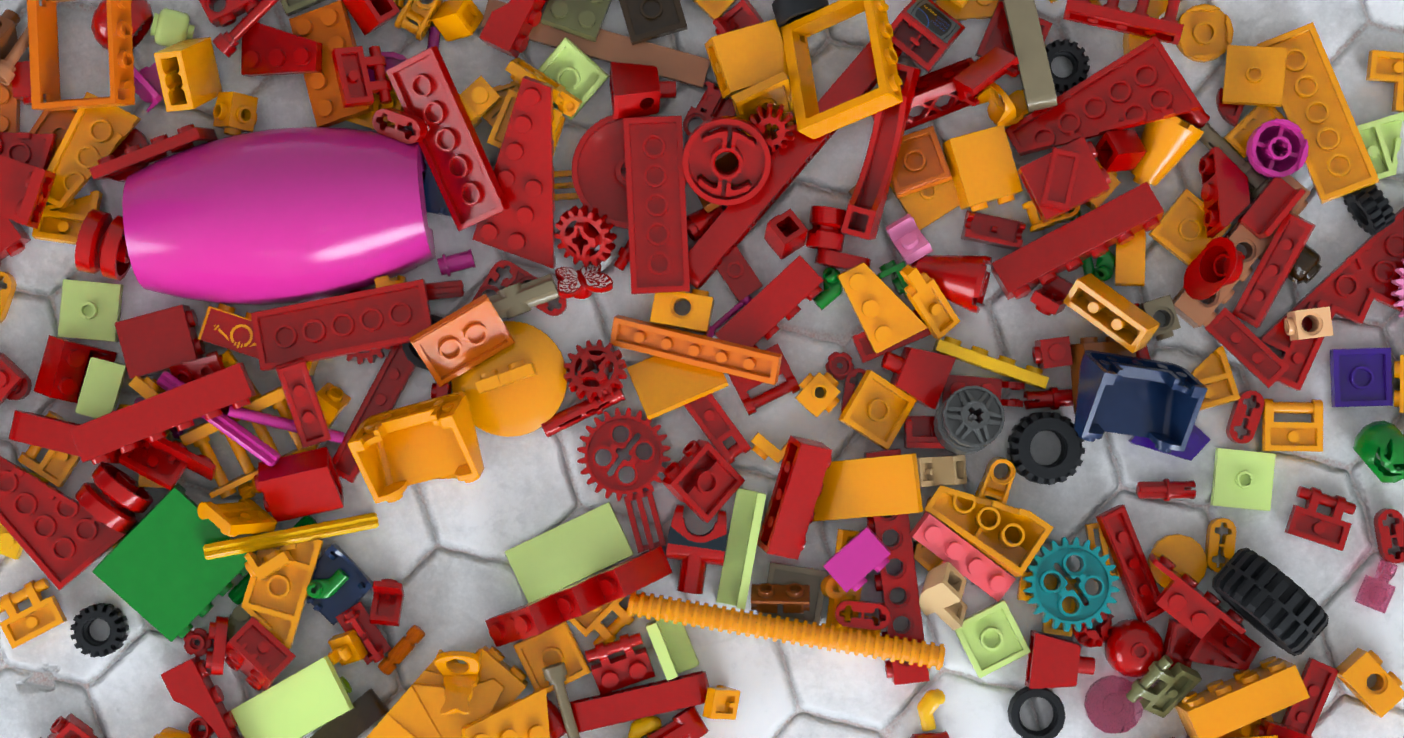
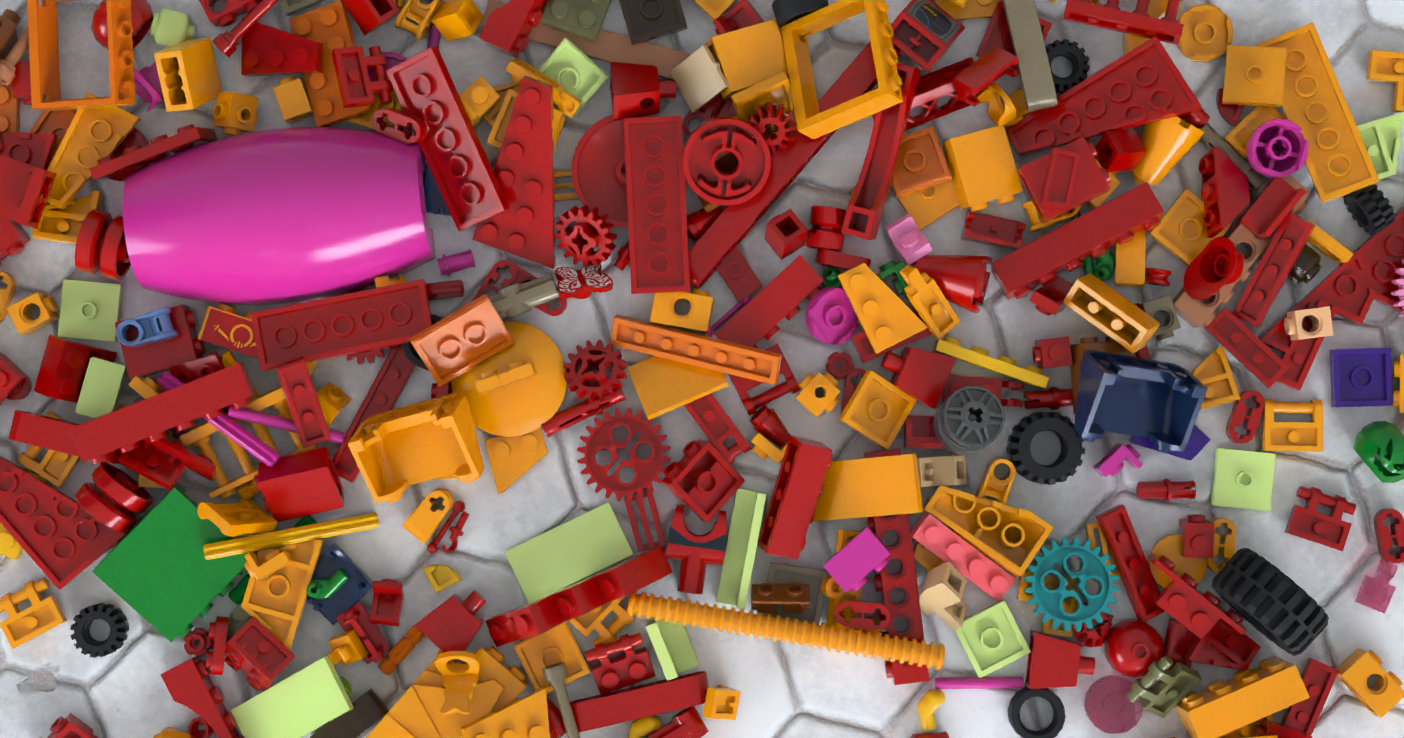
(21, 314): none -> light orange brick
(152, 328): none -> medium blue piece
(293, 99): none -> light orange brick
(427, 518): none -> light orange piece
(441, 576): none -> yellow tile
(454, 622): none -> red torso
(455, 532): none -> red hand
(459, 506): none -> red hinge
(514, 456): none -> light orange wing
(699, 78): none -> tan piece
(770, 426): none -> red cone
(831, 316): none -> dark pink tile
(978, 683): none -> dark pink bar
(1112, 461): none -> dark pink bracket
(1157, 277): none -> red bush
(1197, 537): none -> red bracket
(1329, 245): none -> light orange tile

